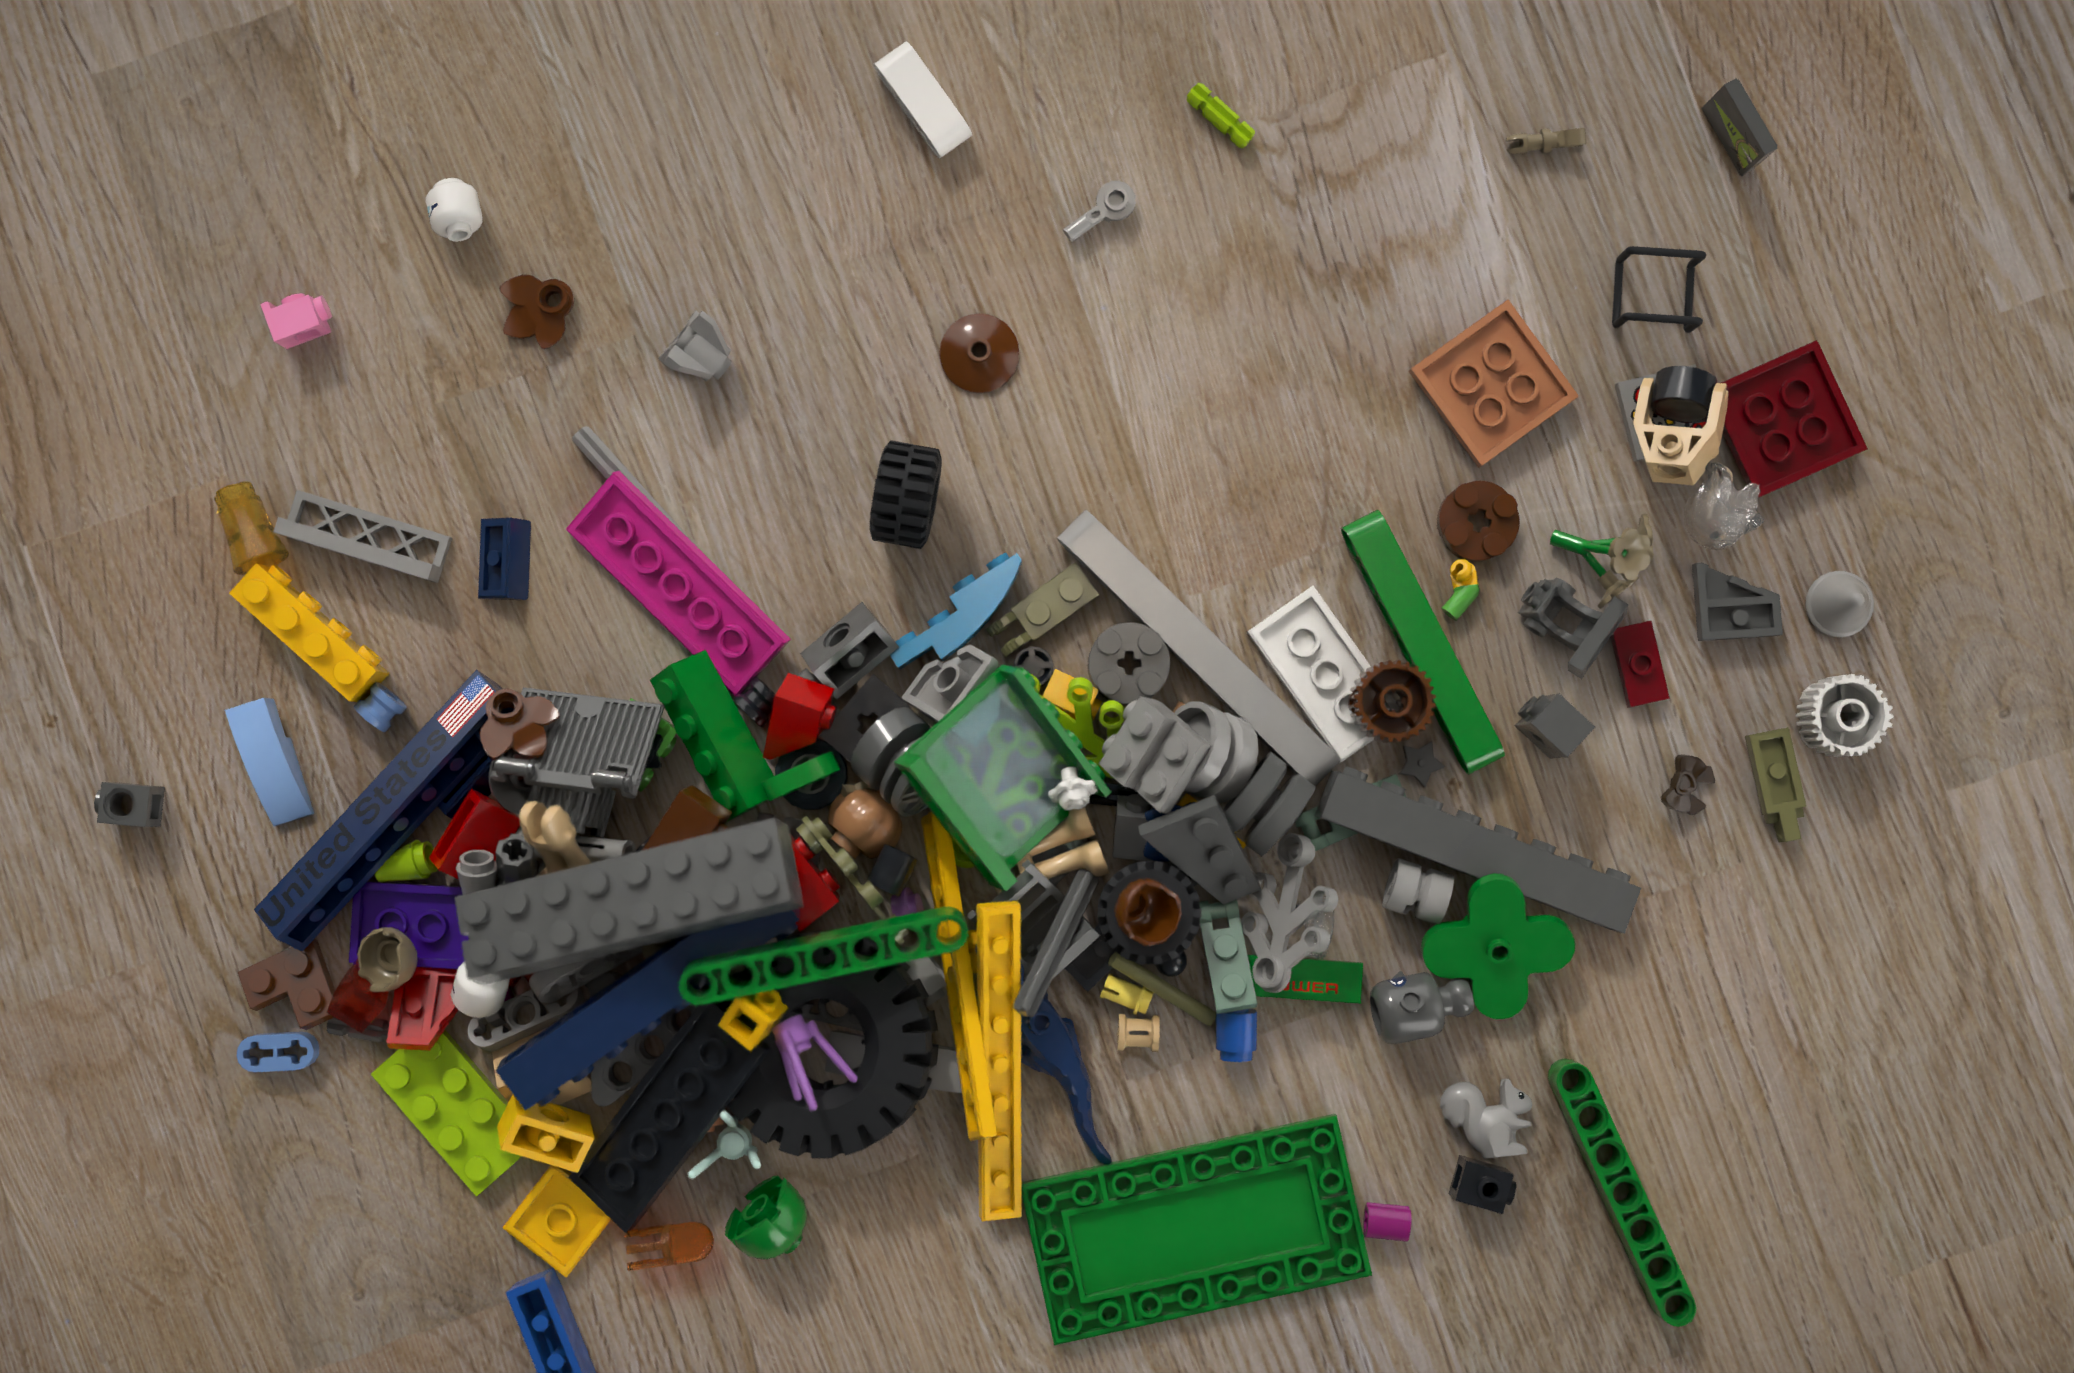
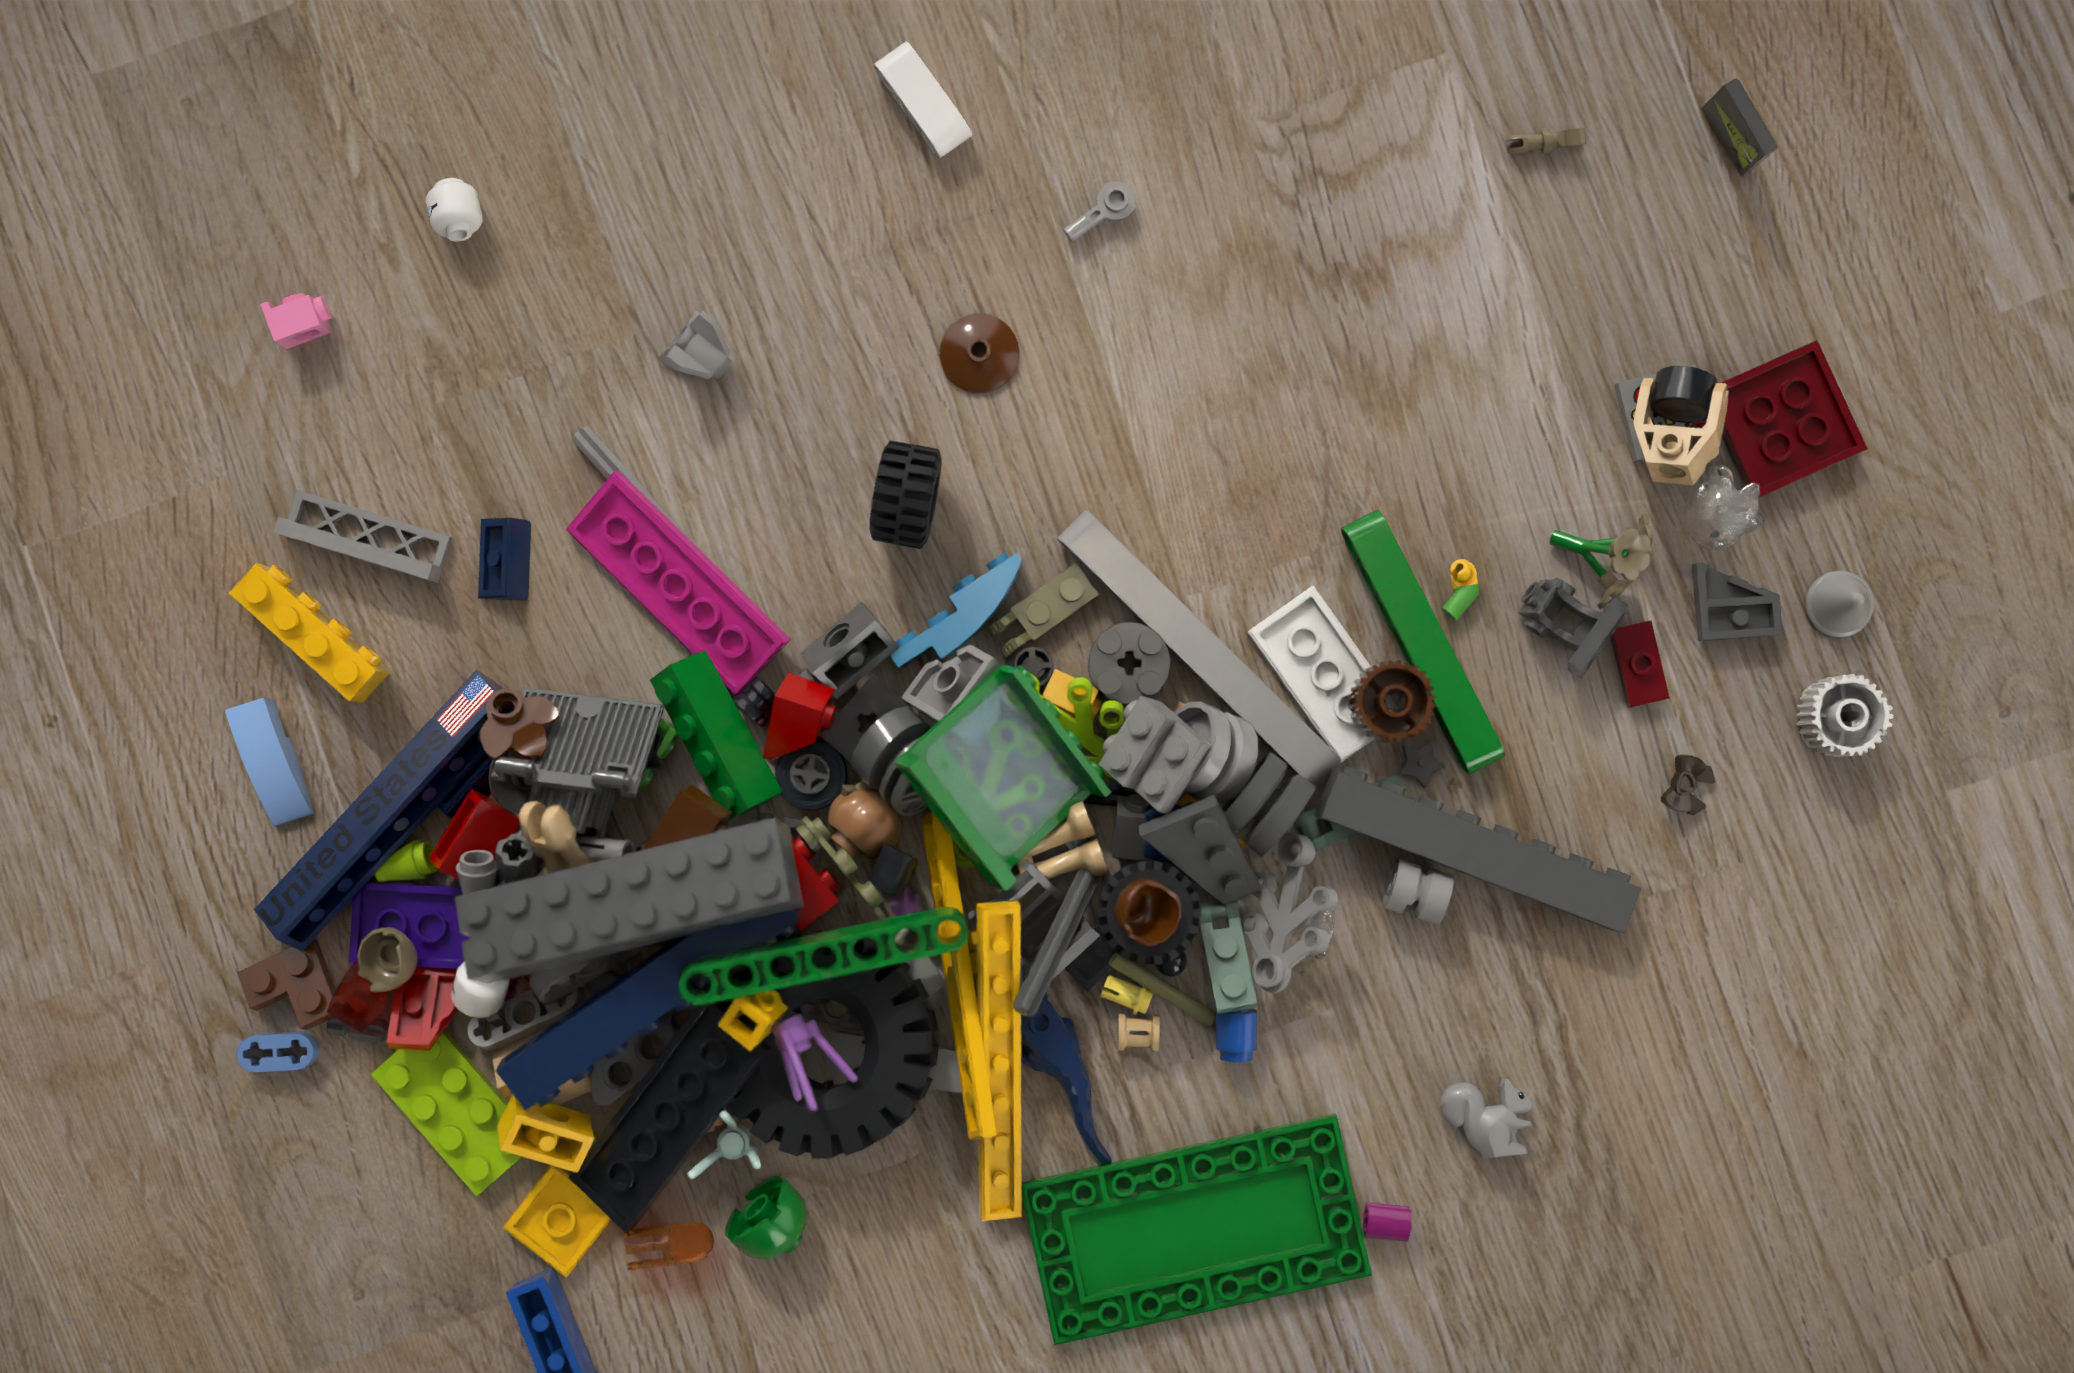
(146, 804): dark grey brick -> none
(248, 528): clear yellow plant -> none
(380, 707): medium blue wheel -> none
(531, 309): reddish brown plate -> none
(800, 776): green beam -> none
(1072, 791): white plant -> none
(1220, 115): lime axle -> none
(1319, 981): green tile -> none
(1416, 1007): dark grey piece -> none
(1482, 1184): black brick -> none
(1493, 383): nougat plate -> none
(1493, 920): green plant -> none
(1498, 509): reddish brown plate -> none
(1553, 725): dark grey brick -> none
(1635, 1205): green beam -> none
(1690, 323): black piece -> none
(1777, 781): olive hinge -> none

